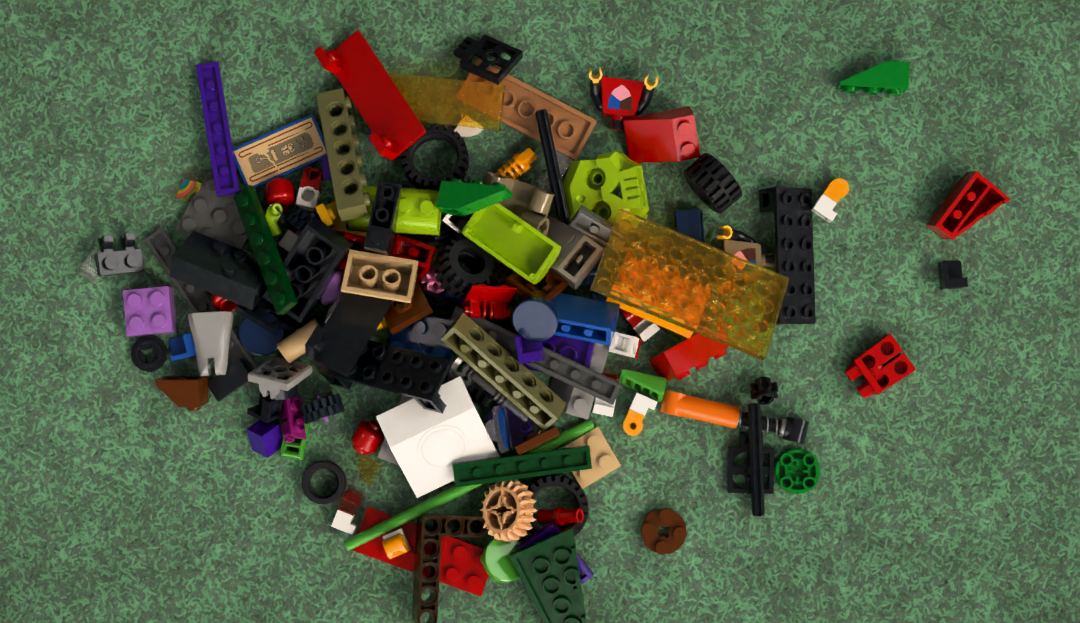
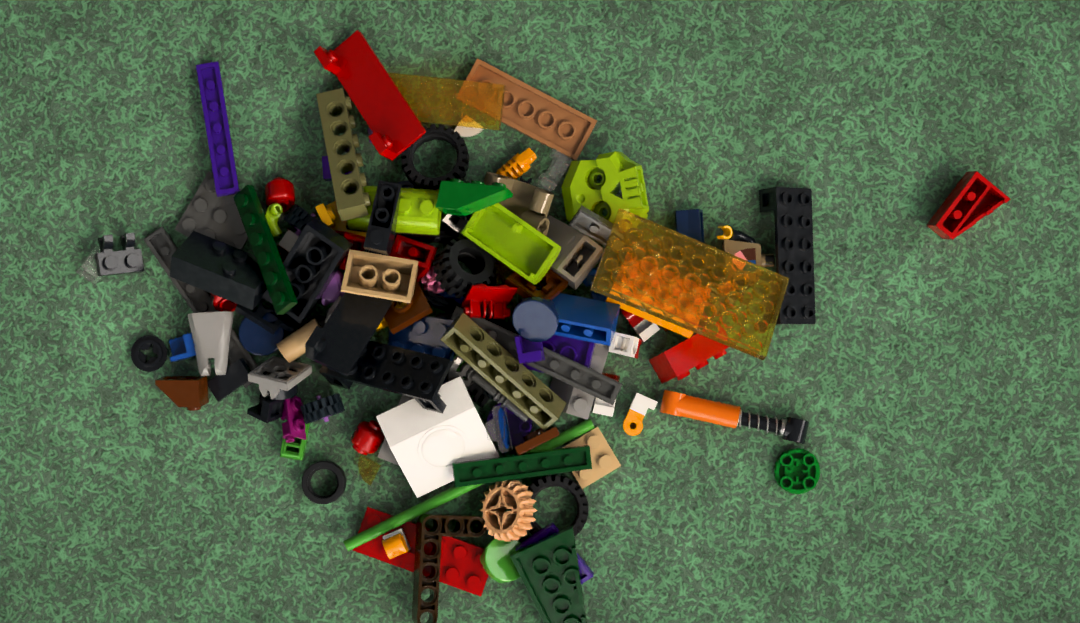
(150, 311): medium lavender brick -> none
(187, 188): tile -> none
(265, 437): dark purple panel -> none
(280, 152): tile -> none
(310, 189): leg -> none
(347, 509): leg -> none
(470, 47): black piece -> none
(552, 165): black axle -> none
(560, 515): red pin -> none
(620, 97): torso -> none
(645, 384): bright green slope -> none
(662, 136): red slope -> none
(662, 544): reddish brown plate -> none
(713, 183): black tyre -> none
(732, 470): black piece -> none
(756, 459): black axle -> none
(764, 390): black gear -> none
(834, 191): leg -> none
(872, 368): red hips -> none
(885, 77): green slope -> none
(951, 275): black panel -> none

